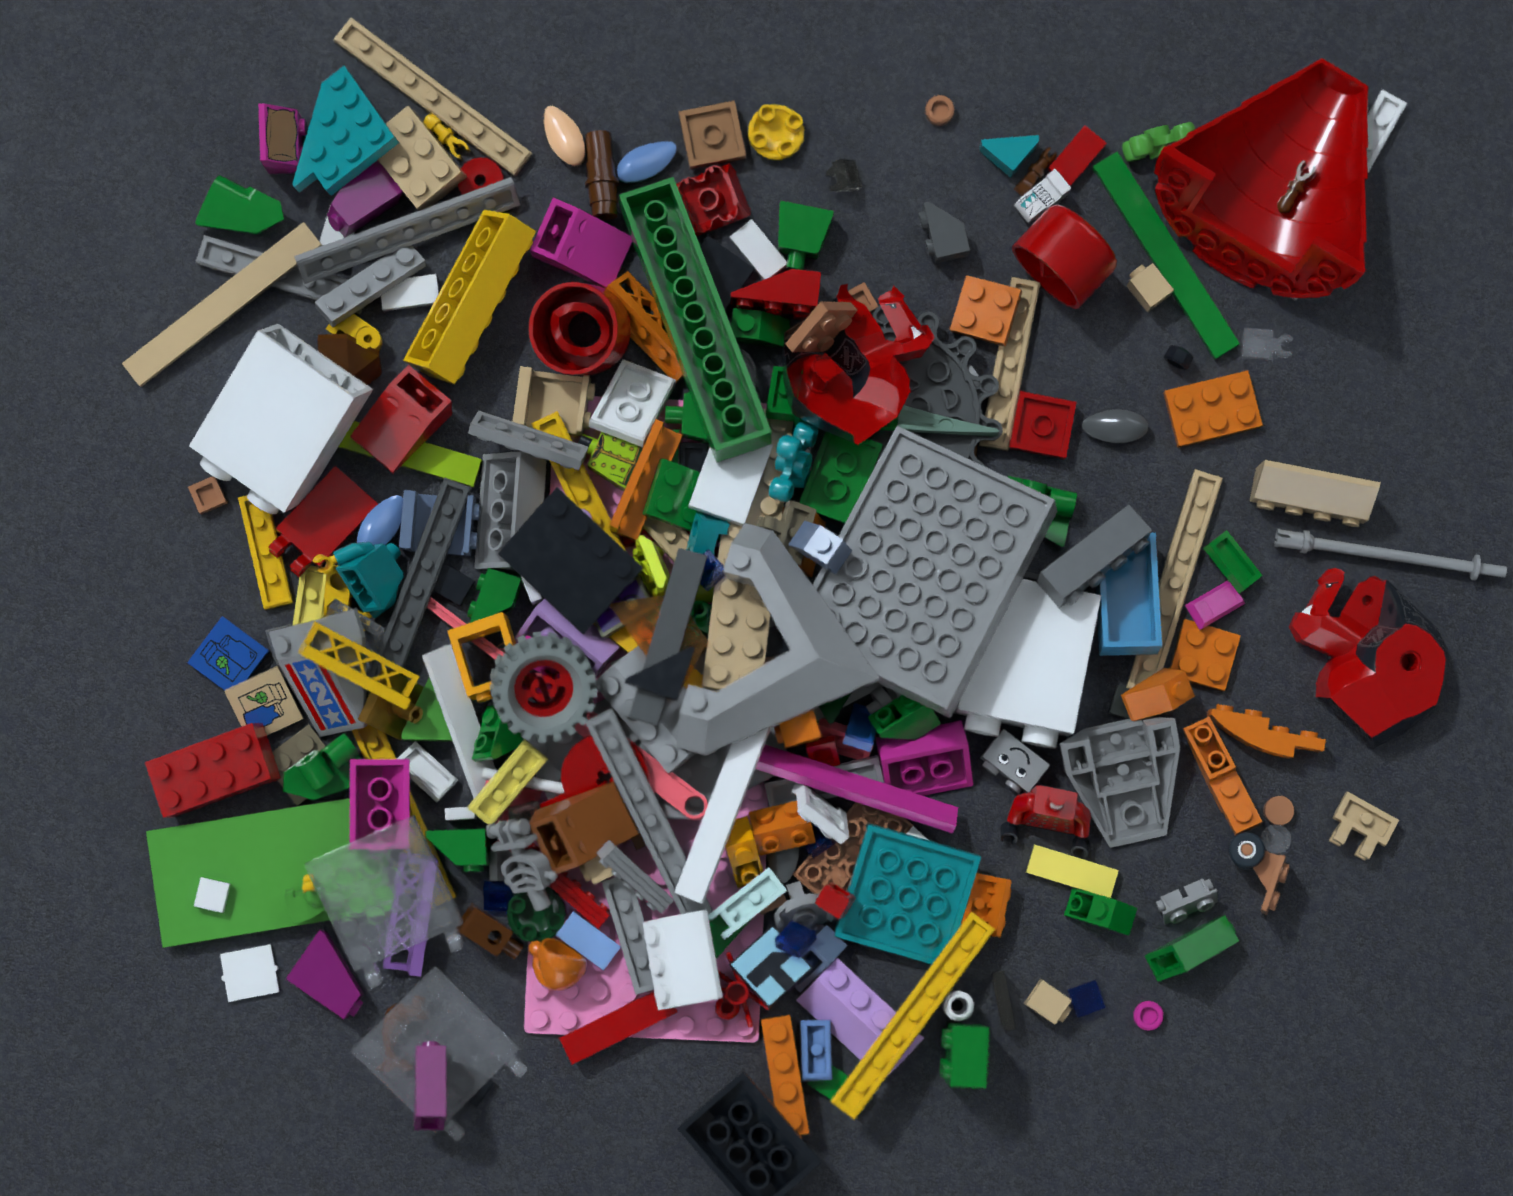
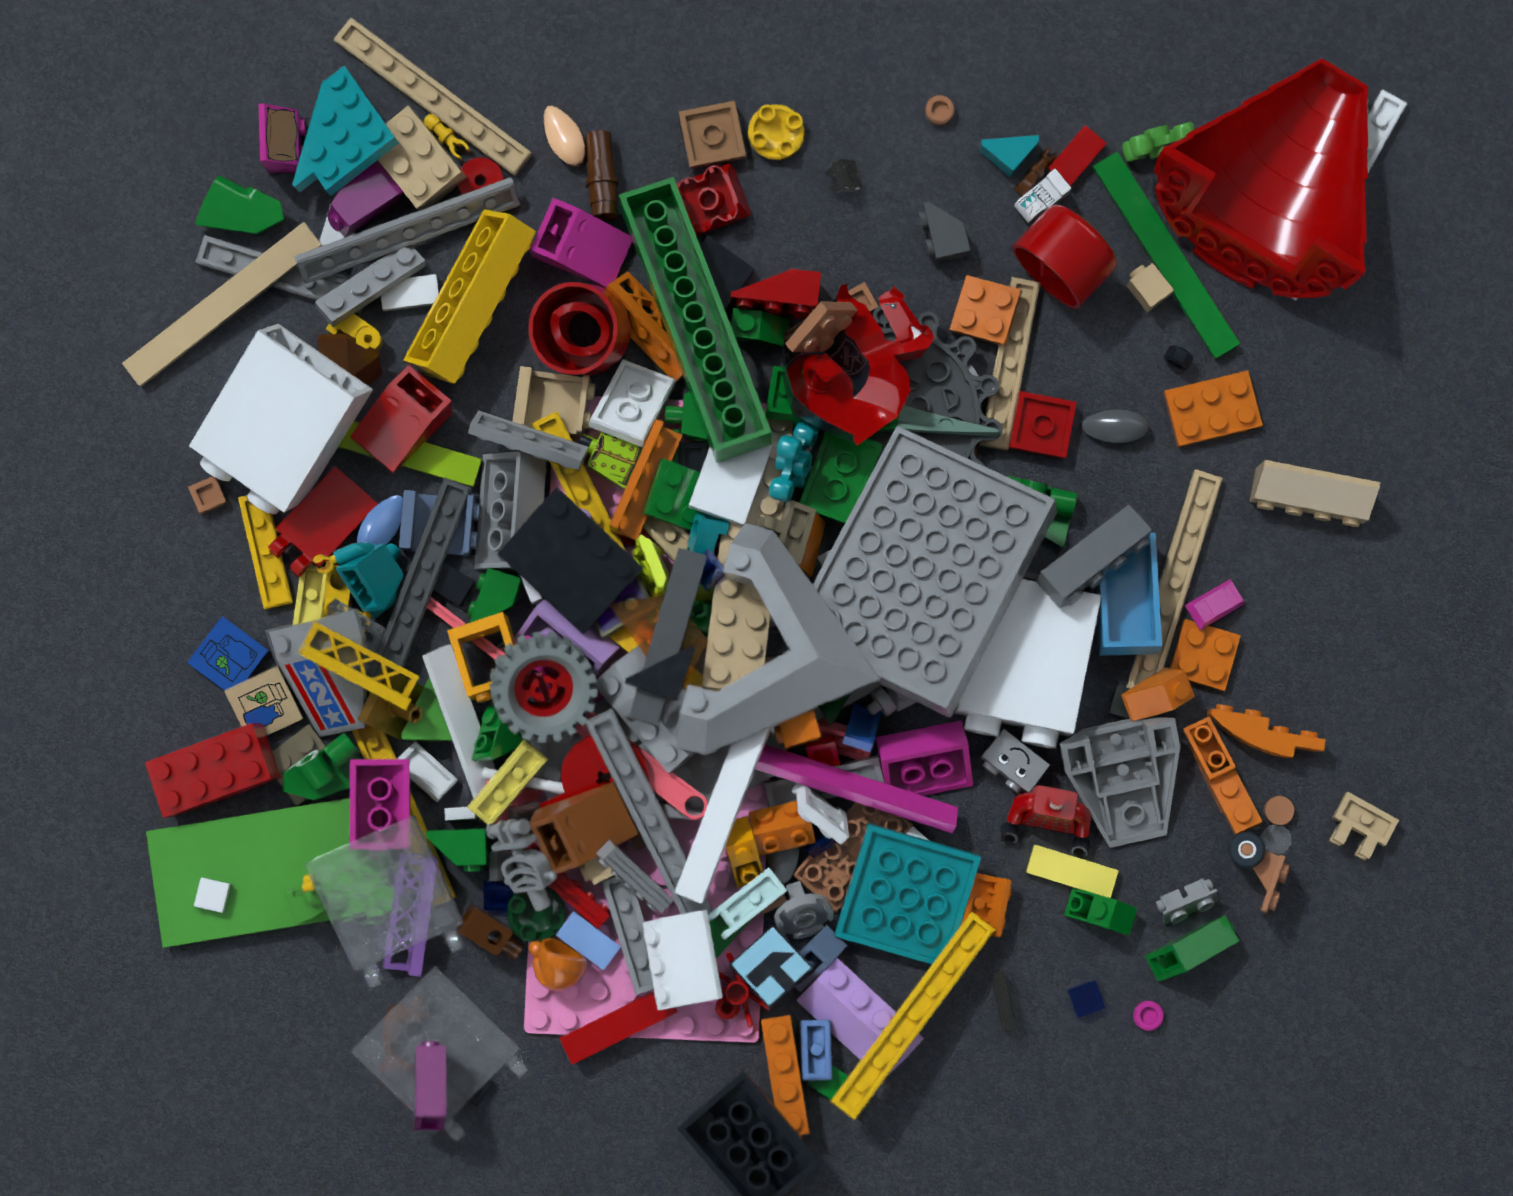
(249, 973): white piece -> none
(327, 977): magenta slope -> none
(645, 161): medium blue arm -> none
(758, 250): white tile -> none
(795, 939): clear blue tile -> none
(802, 232): green torso -> none
(821, 546): sand blue slope -> none
(835, 900): red slope -> none
(904, 719): green slope -> none
(965, 1012): white brick -> none
(965, 1055): green brick -> none
(1048, 1002): tan brick -> none
(1232, 562): green tile -> none
(1260, 344): clear plate -> none
(1295, 187): reddish brown piece -> none
(1306, 542): light grey bar -> none
(1382, 655): red piece -> none

